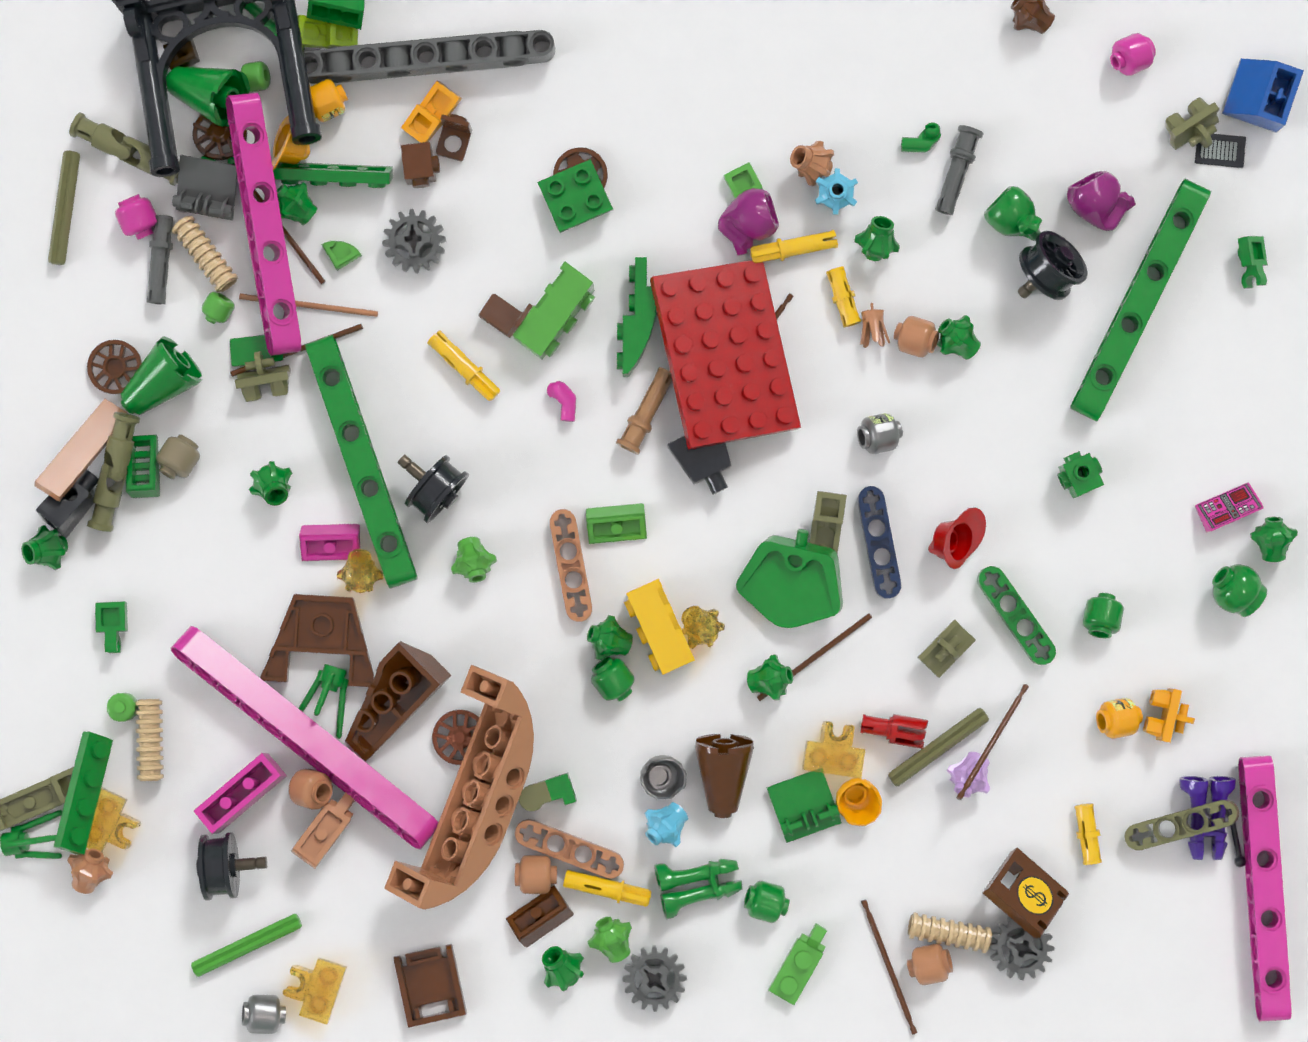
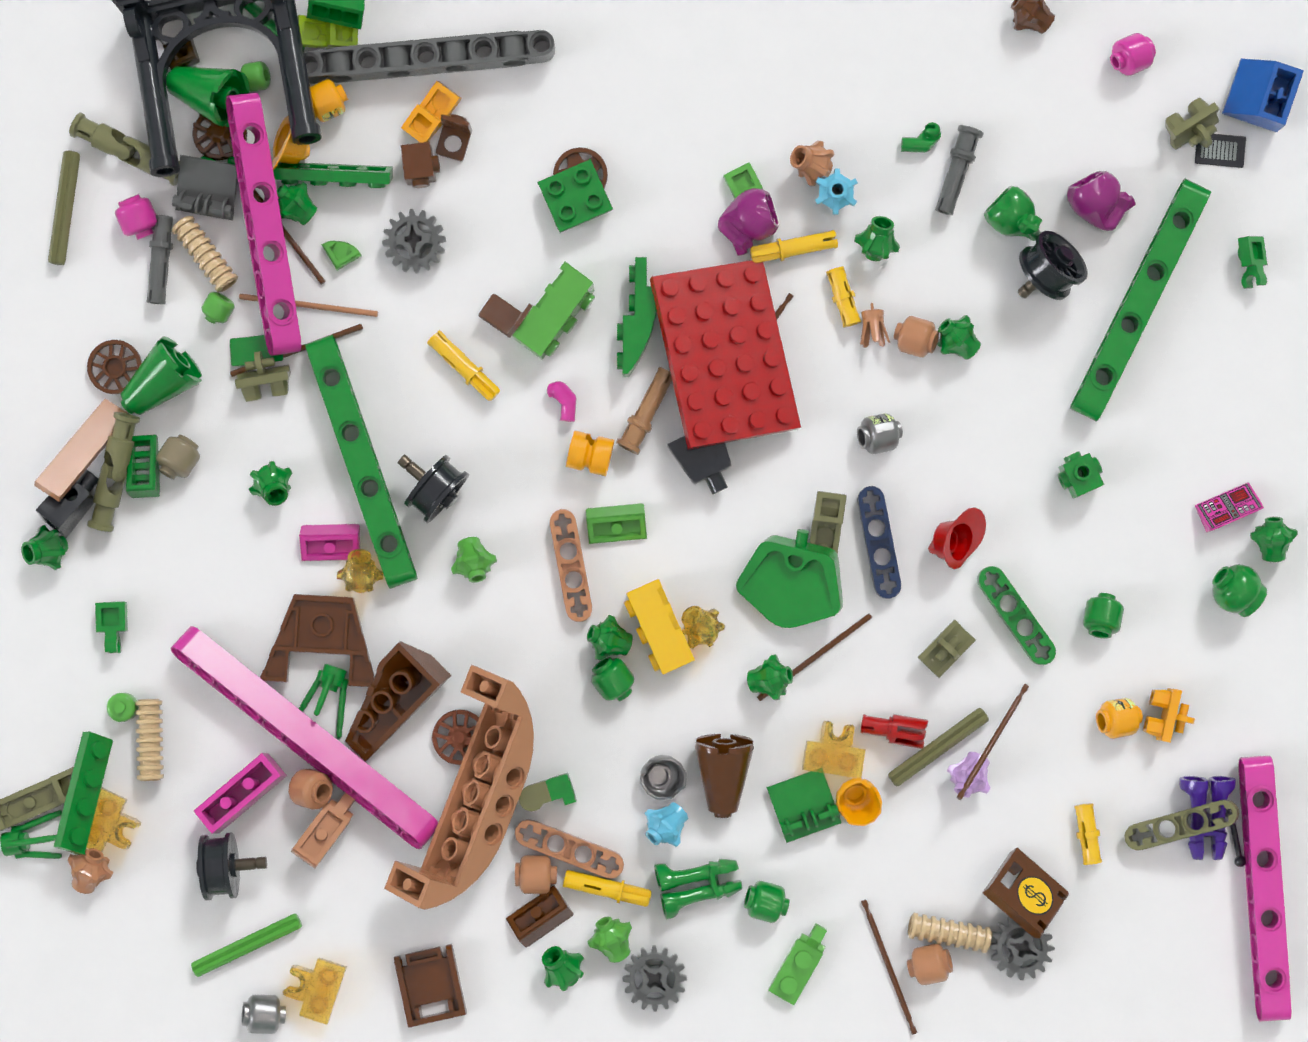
(590, 453): none -> light orange wheel

